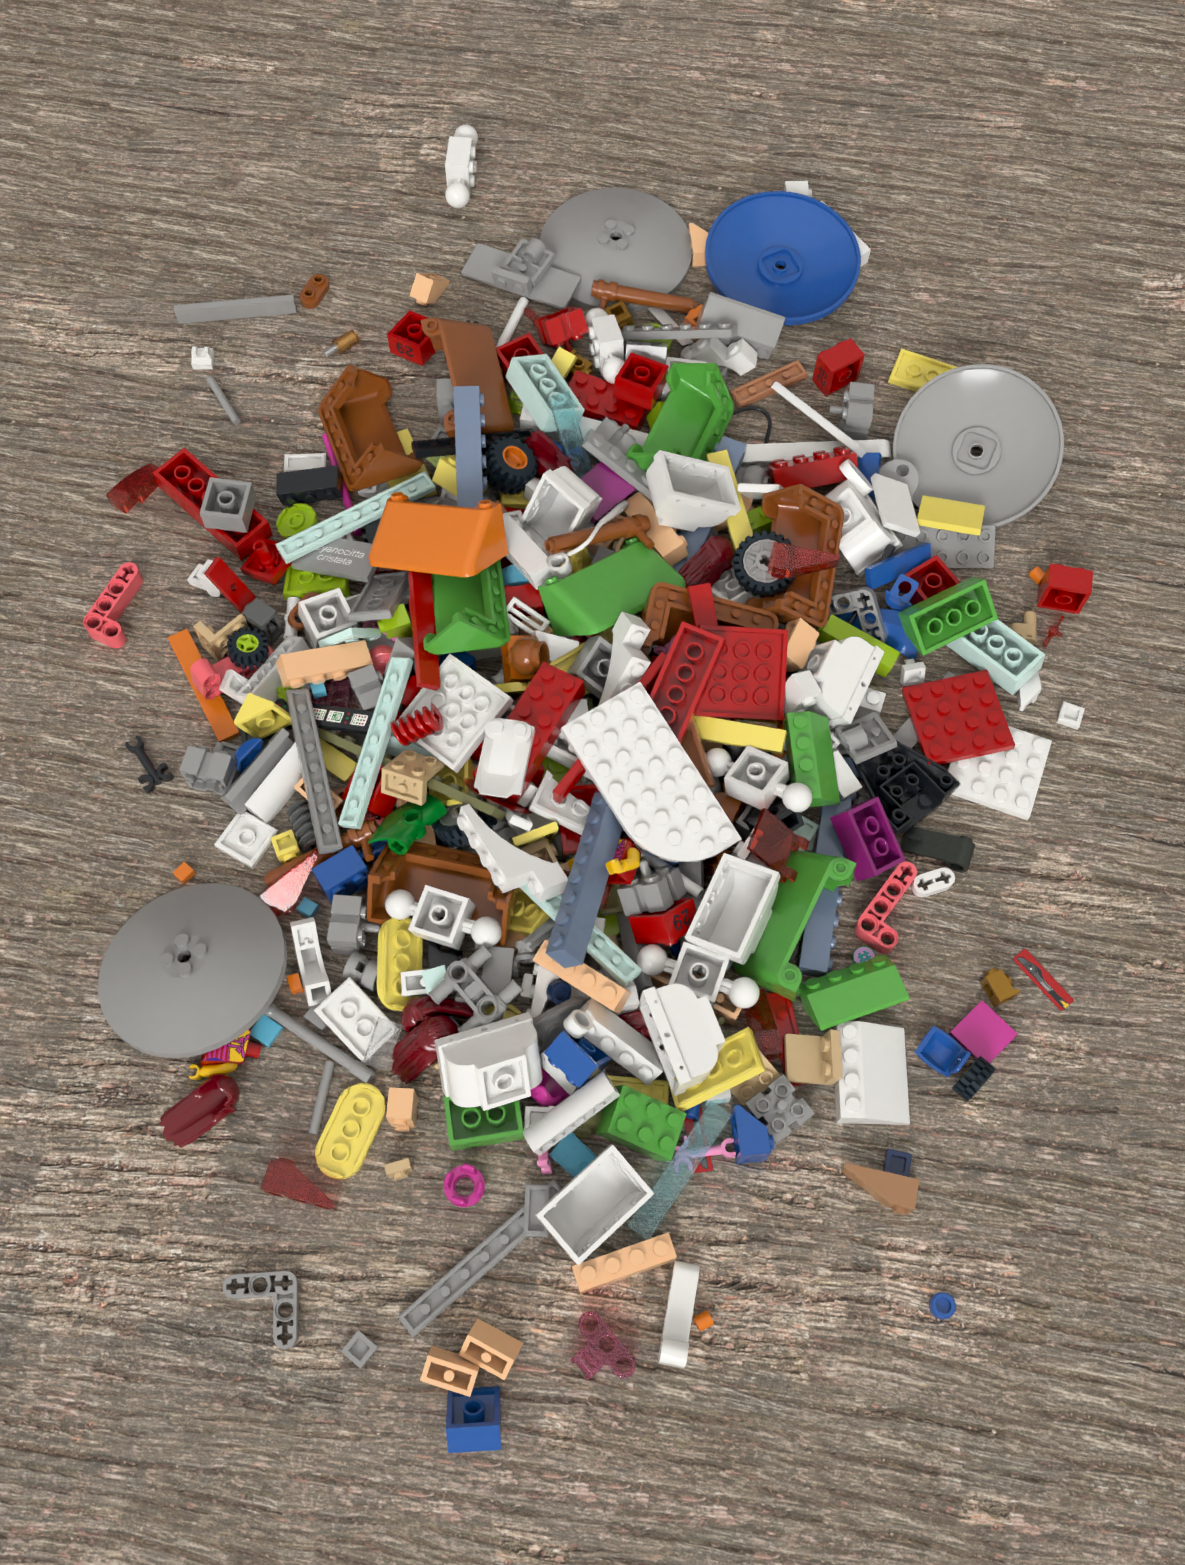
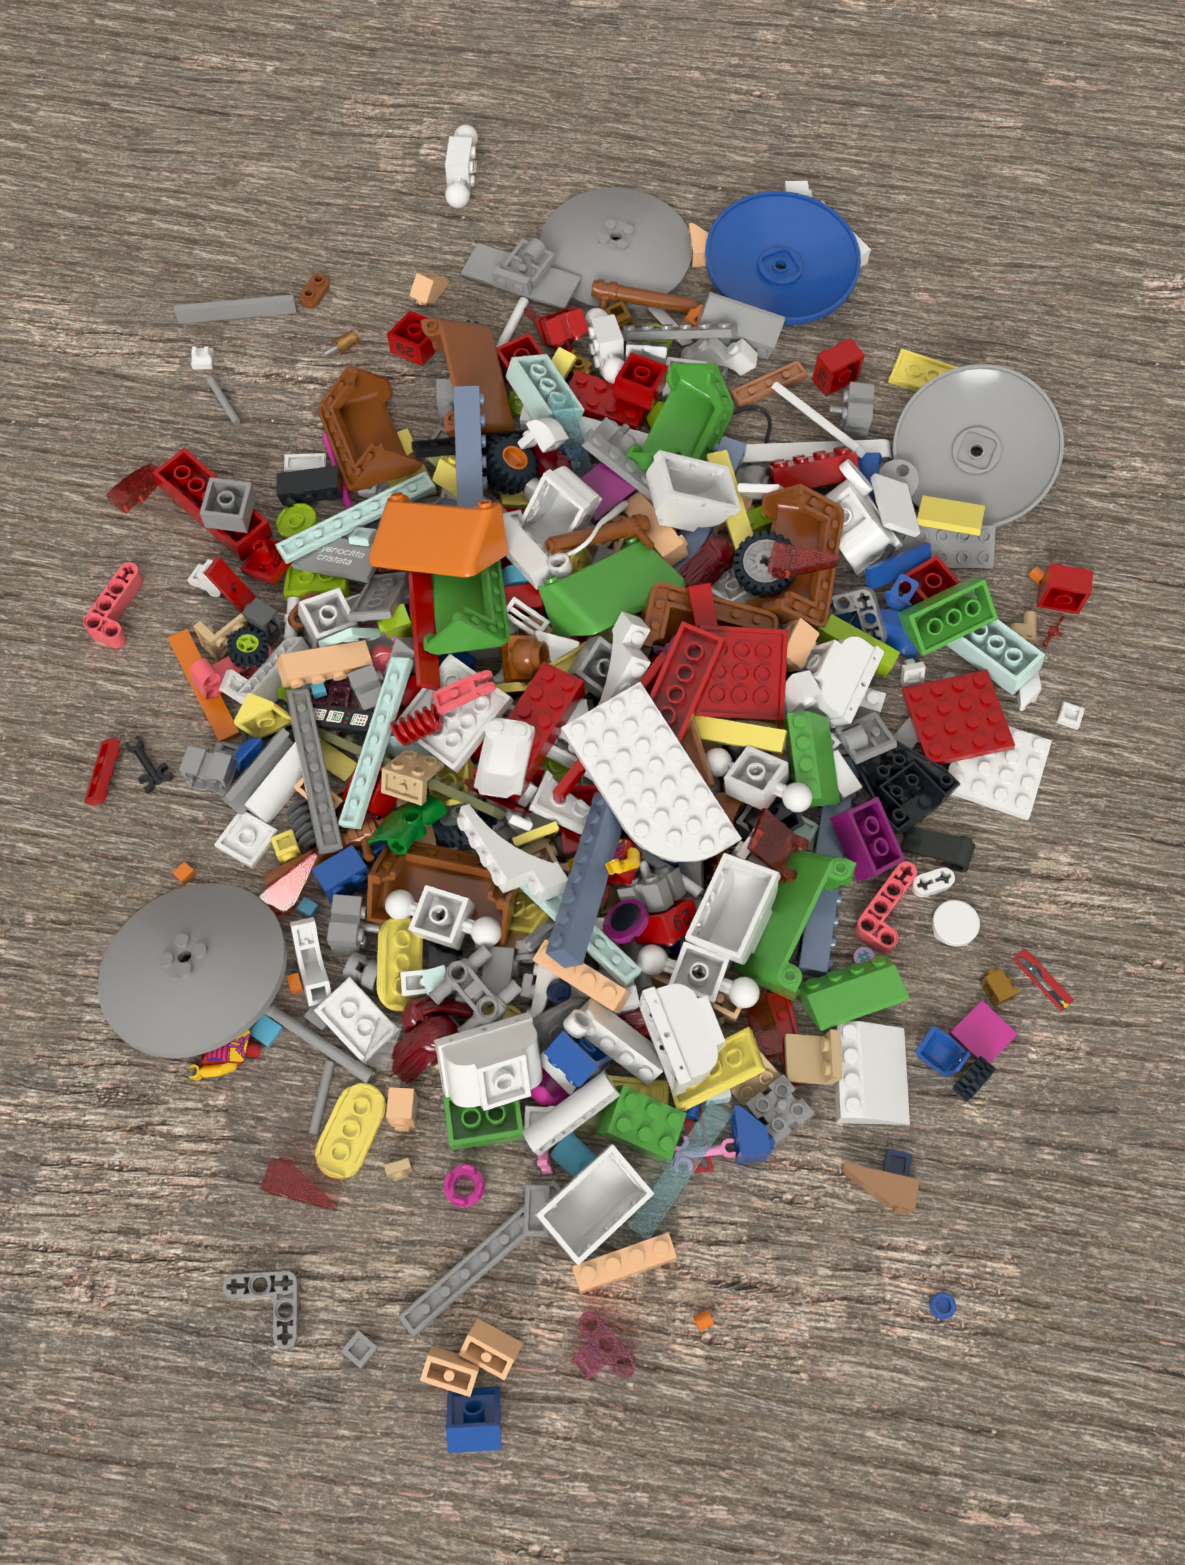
(102, 772): none -> red plate
(200, 1109): dark red hair -> none
(362, 536): none -> light aqua tile
(463, 691): none -> coral hinge
(545, 433): none -> white brick
(625, 921): none -> tile
(678, 1315): white beam -> none
(955, 923): none -> white tile

